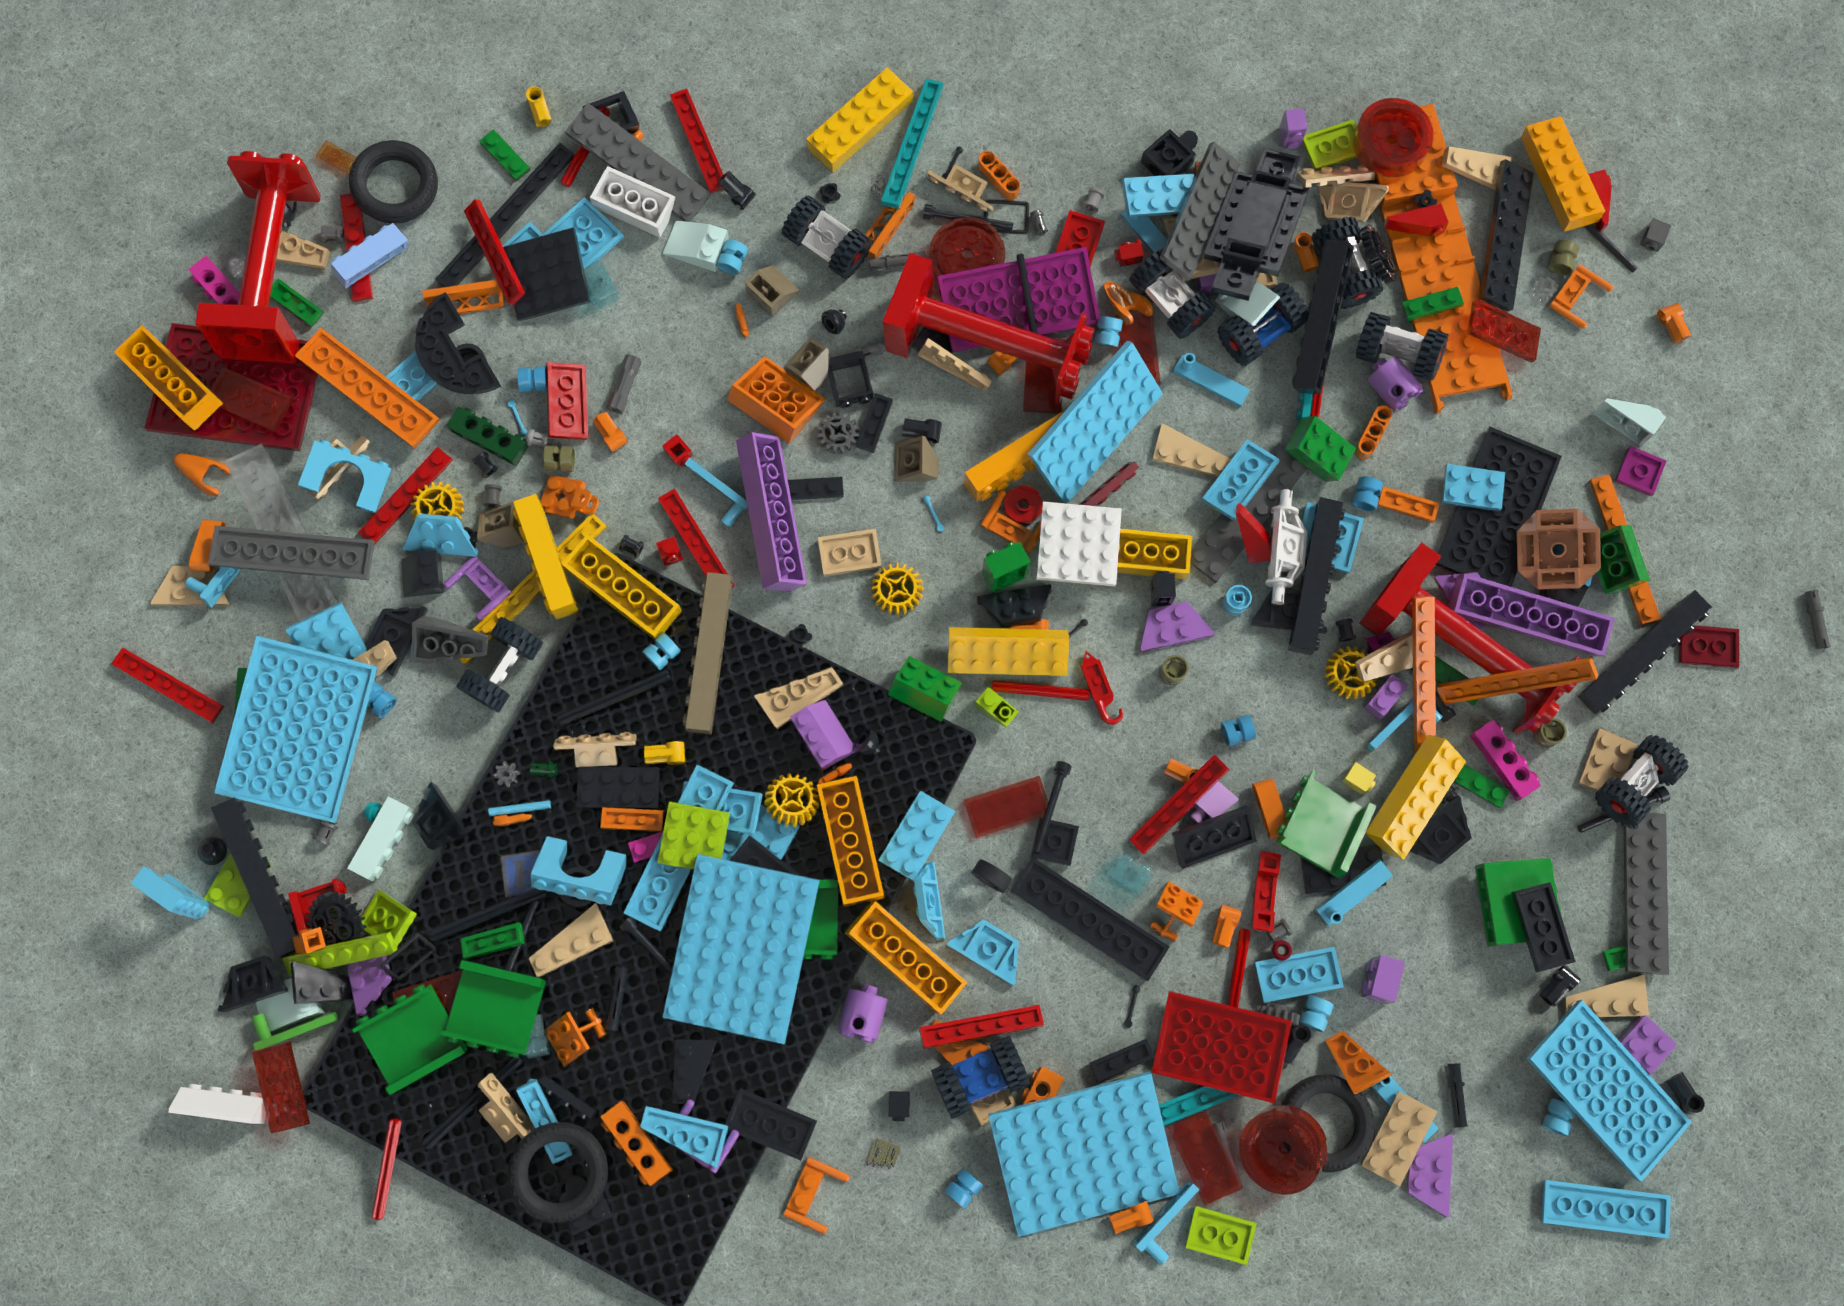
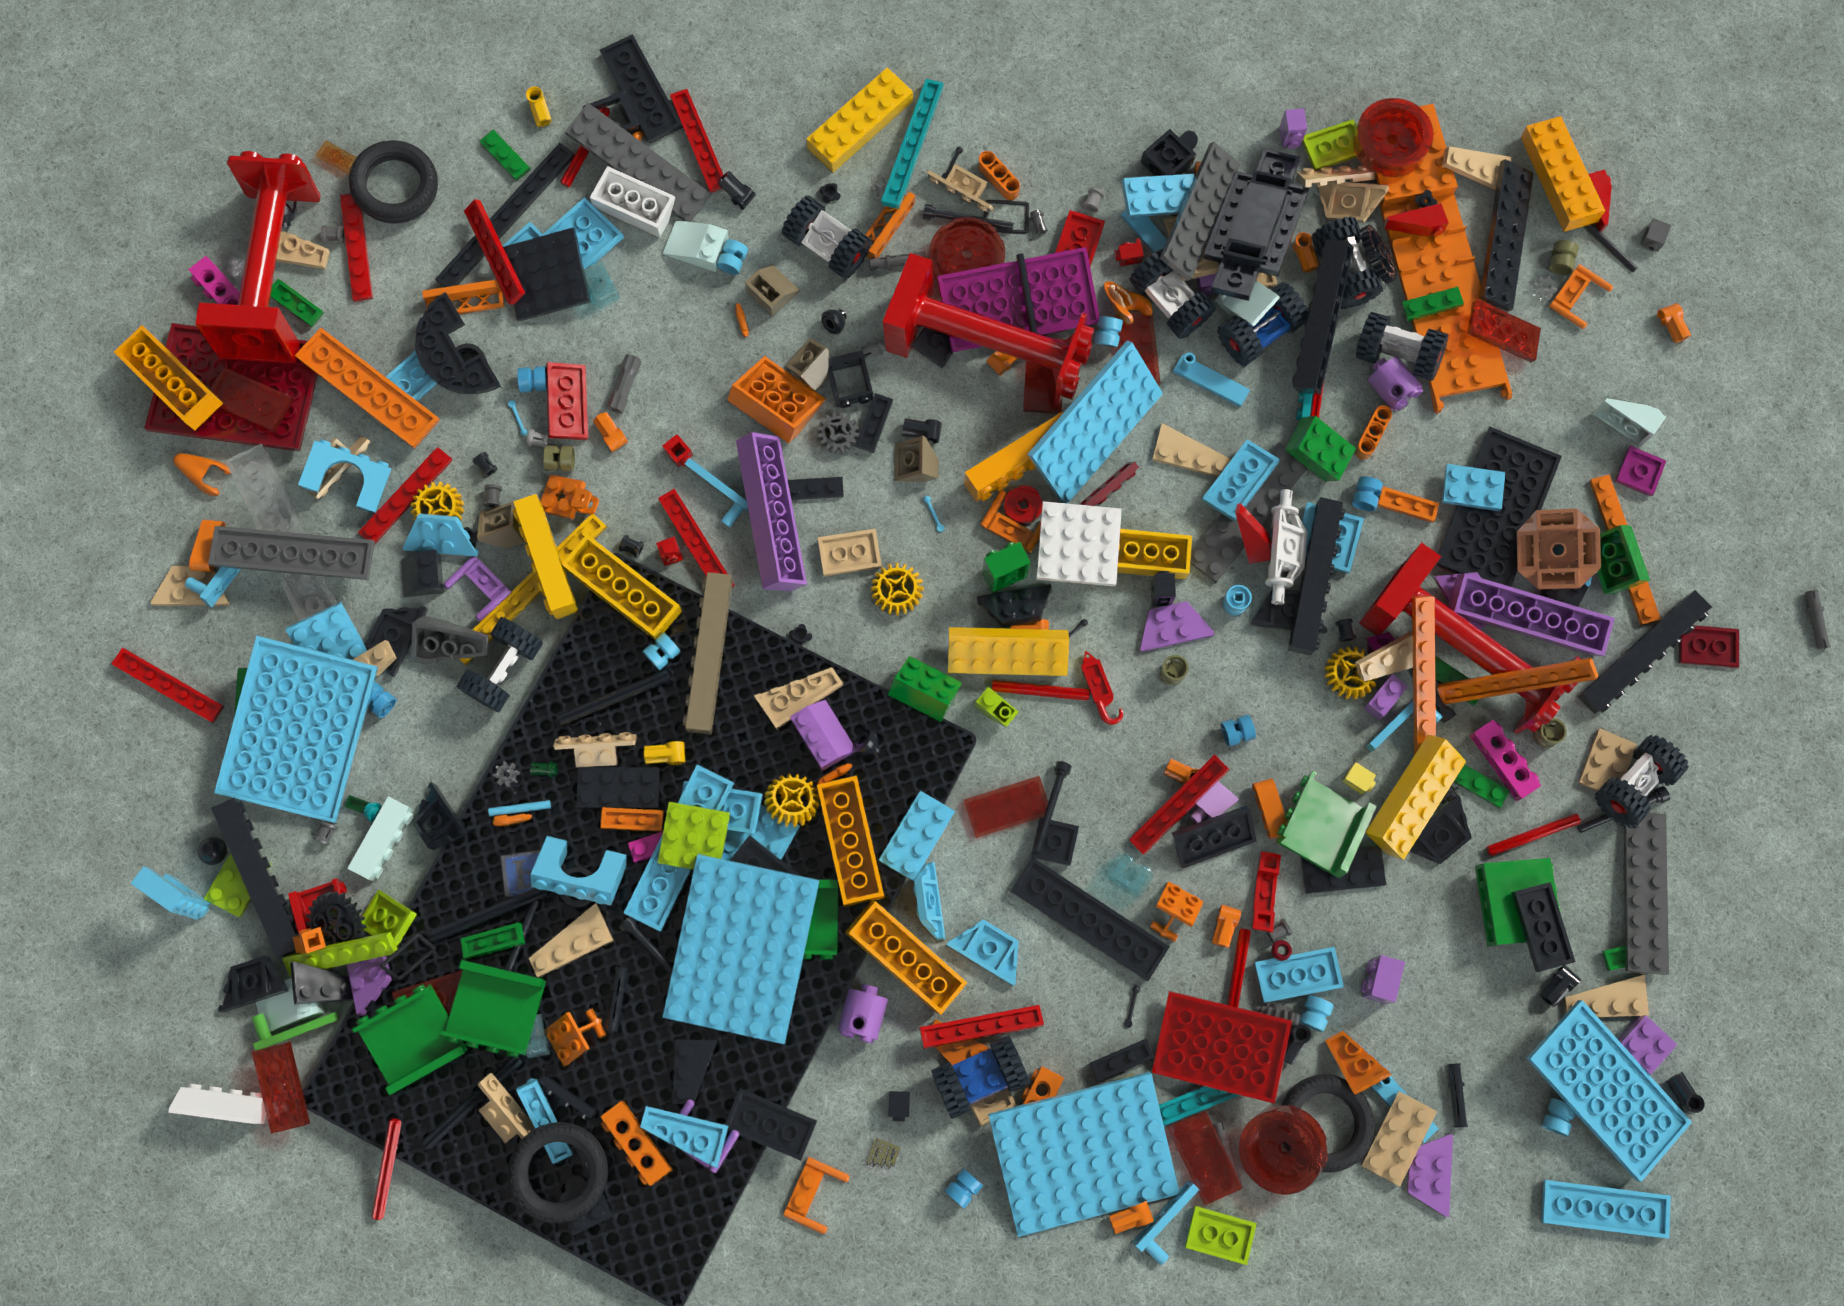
(356, 804): none -> dark green piece
(368, 255): light blue brick -> none
(464, 417): dark green brick -> none
(641, 87): none -> black plate
(945, 360): tan wing -> none
(991, 875): black tyre -> none
(1353, 893): medium azure piece -> none
(1533, 834): none -> red axle

